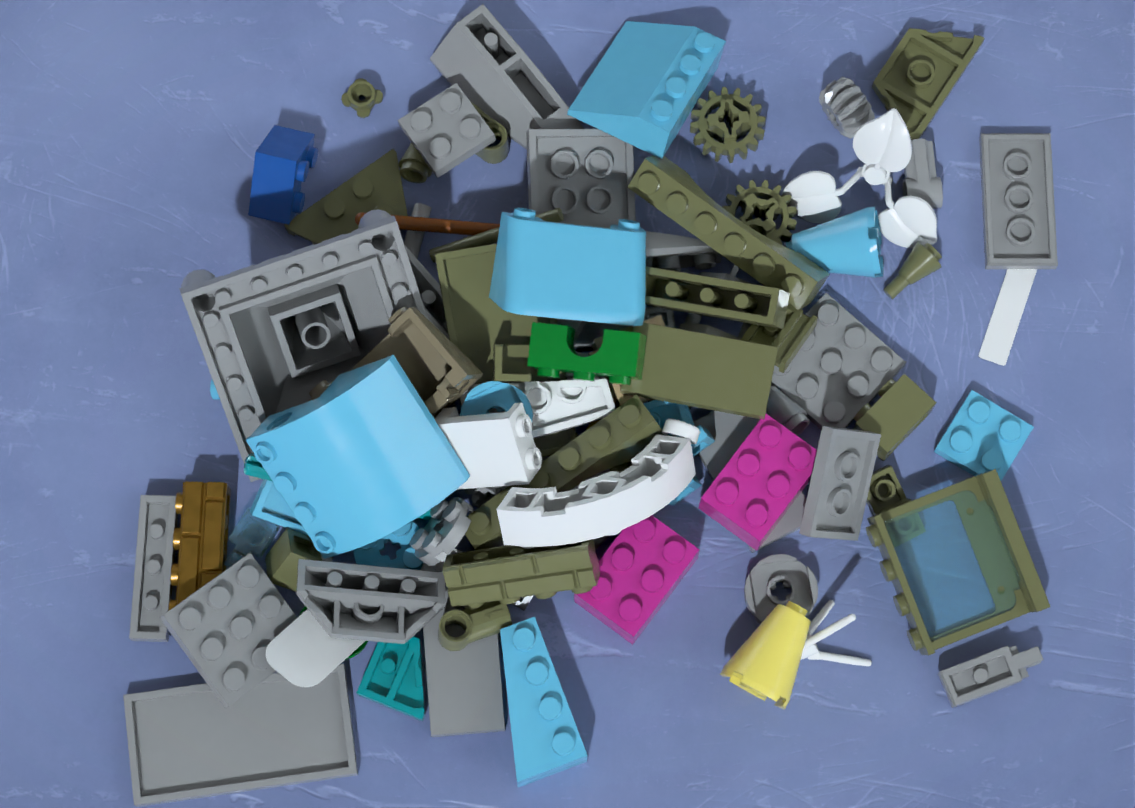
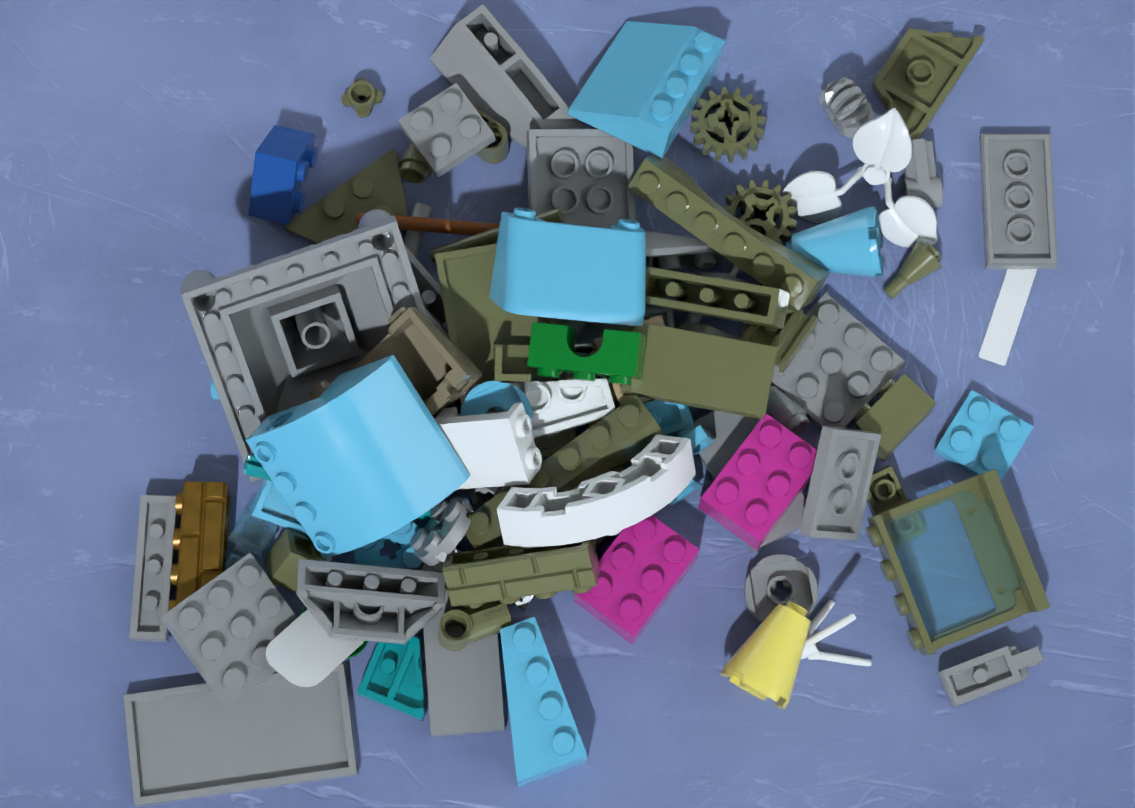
(681, 429): white tile -> none

